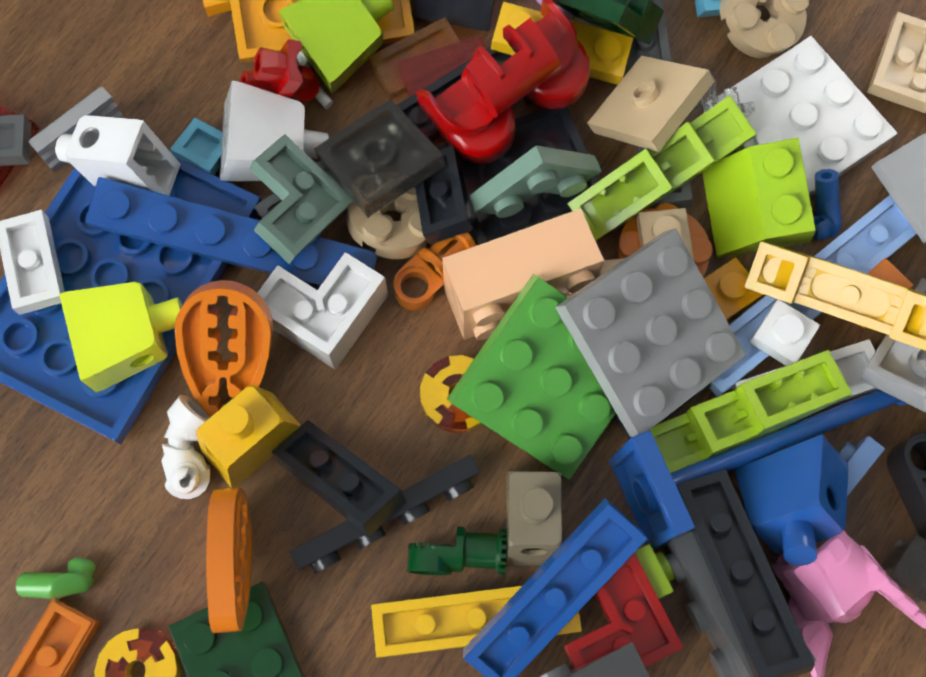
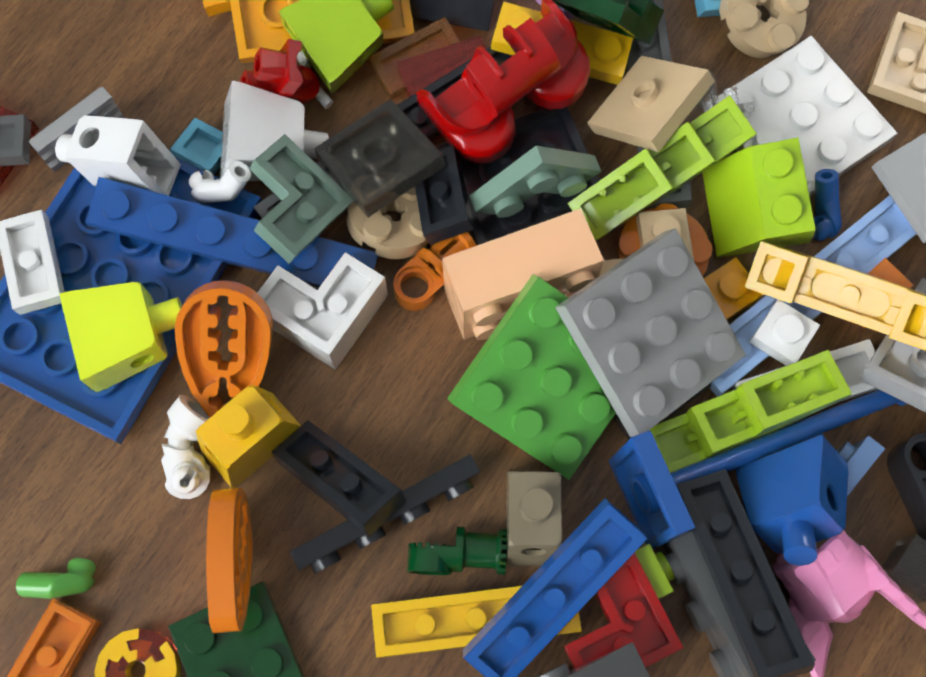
(220, 190): none -> white arm
(435, 390): piece -> none

